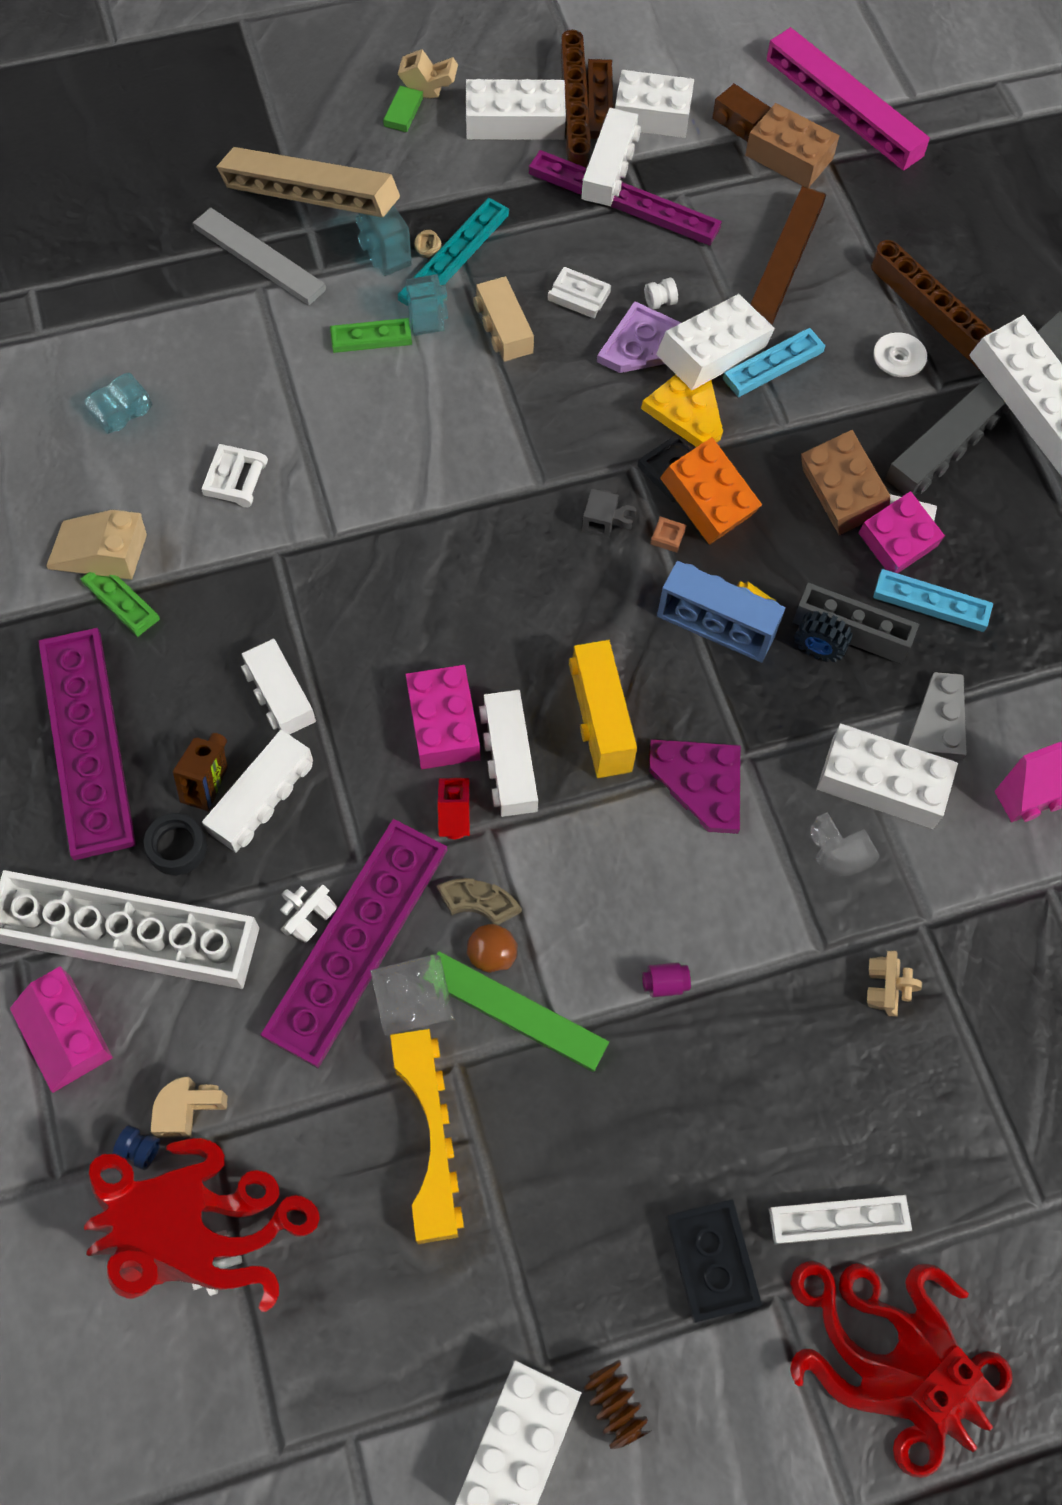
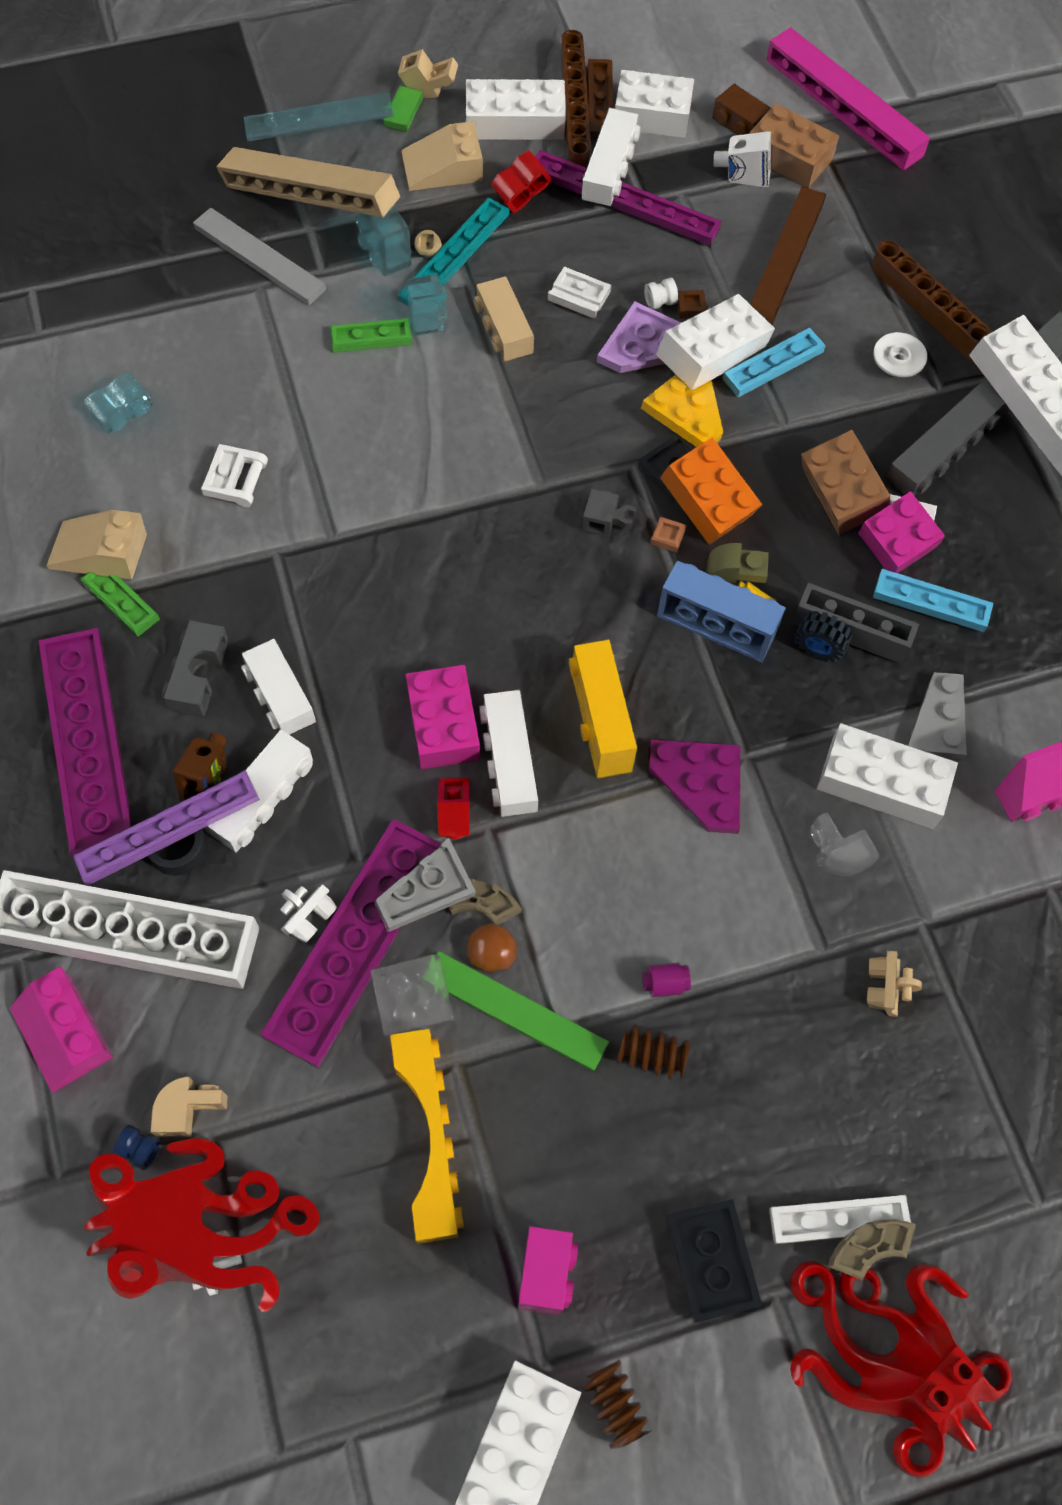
(165, 828): none -> medium lavender tile
(199, 646): none -> dark grey arch
(318, 116): none -> clear light blue tile
(428, 888): none -> light grey wing
(444, 158): none -> tan slope
(521, 181): none -> red brick
(546, 1270): none -> dark pink brick
(654, 1052): none -> reddish brown piece
(691, 303): none -> reddish brown plate
(736, 564): none -> olive brick
(747, 159): none -> white torso
(871, 1243): none -> dark tan tile

